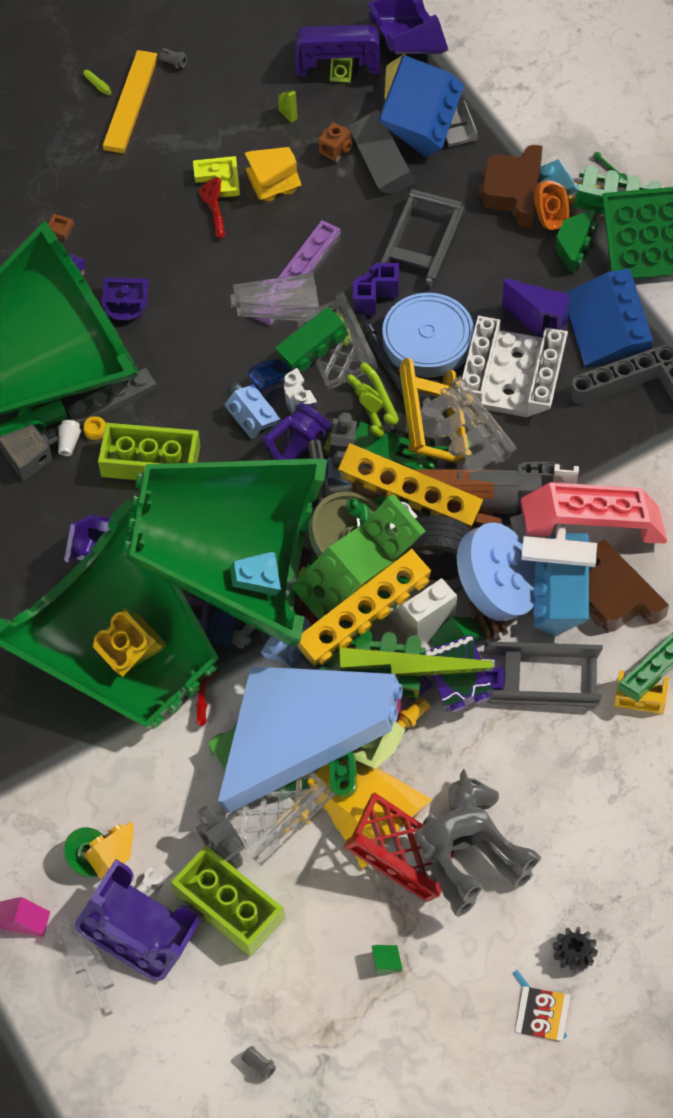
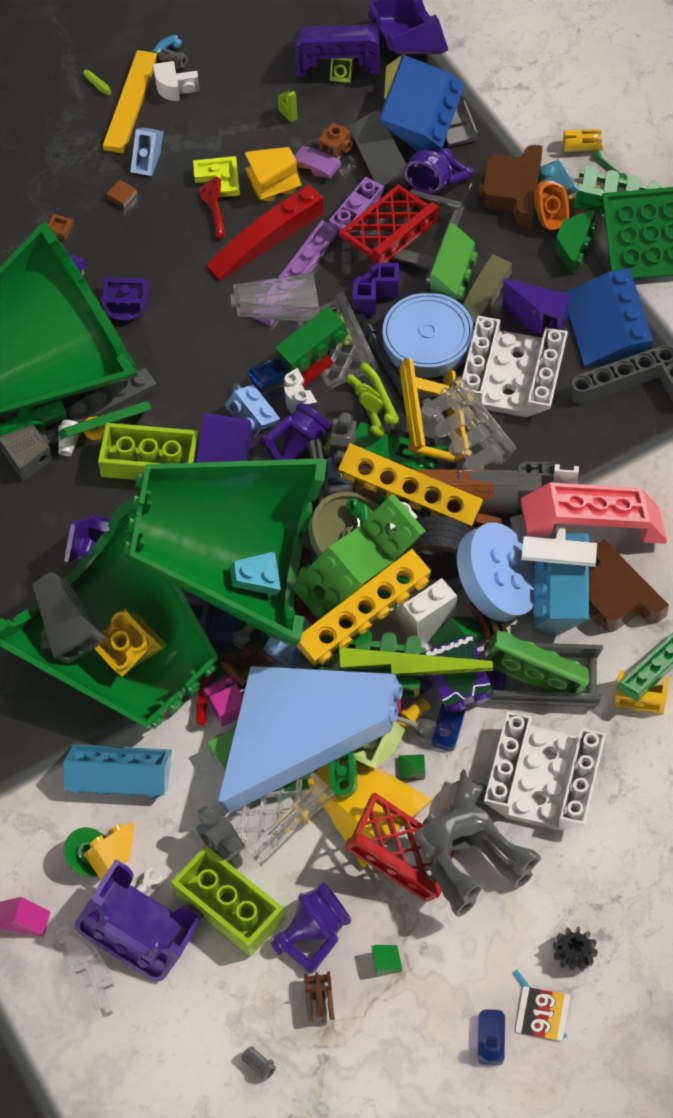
(66, 619): none -> dark grey slope
(102, 420): none -> green tile
(117, 770): none -> dark azure slope
(121, 193): none -> dark orange tile
(146, 150): none -> light blue slope
(166, 43): none -> dark azure arm
(171, 84): none -> white brick
(224, 439): none -> dark purple slope
(226, 702): none -> dark pink brick
(239, 664): none -> reddish brown cylinder
(268, 231): none -> red slope
(316, 369): none -> red piece
(317, 917): none -> dark purple piece
(318, 161): none -> medium lavender slope
(319, 993): none -> reddish brown arm
(360, 200): none -> medium lavender slope
(402, 233): none -> red fence
(412, 766): none -> green slope
(424, 727): none -> dark grey hinge
(432, 170): none -> dark purple piece
(448, 729): none -> clear blue piece
(453, 264): none -> bright green slope
(487, 287): none -> olive slope
(491, 1037): none -> clear blue piece
(523, 773): none -> white slope
(535, 665): none -> bright green slope
(582, 140): none -> yellow arm

